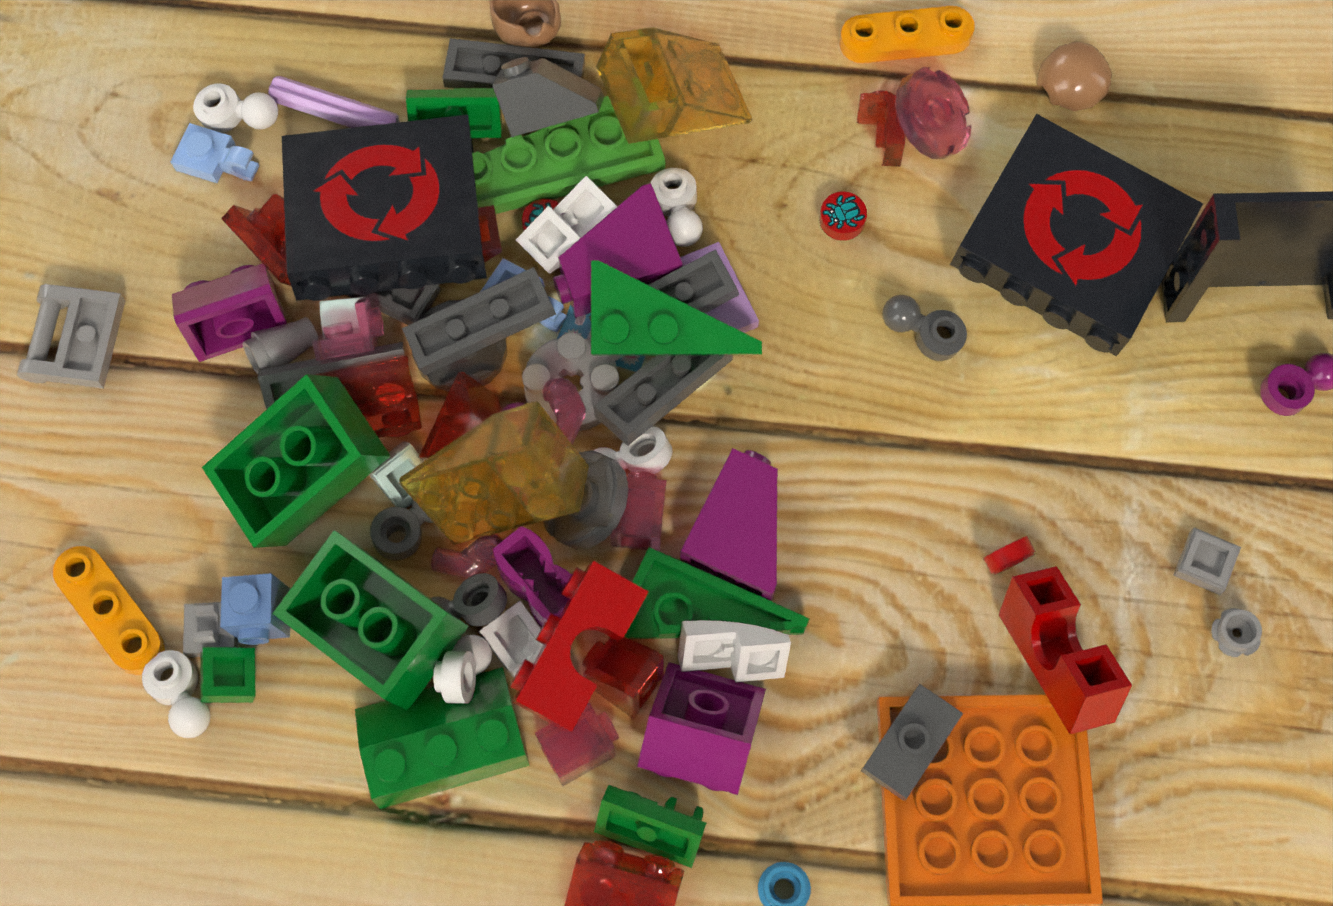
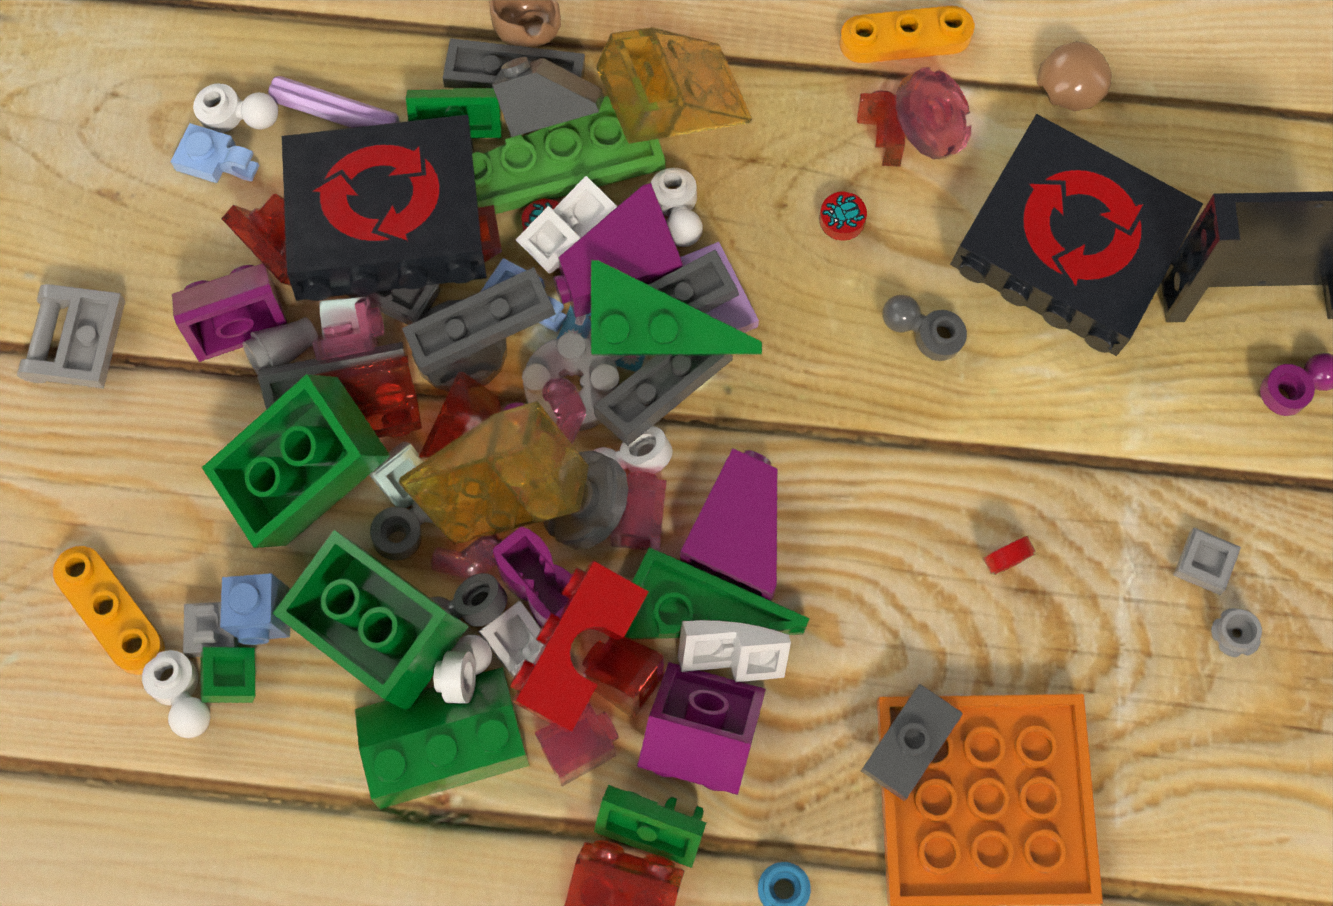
(1080, 684): red arch -> none

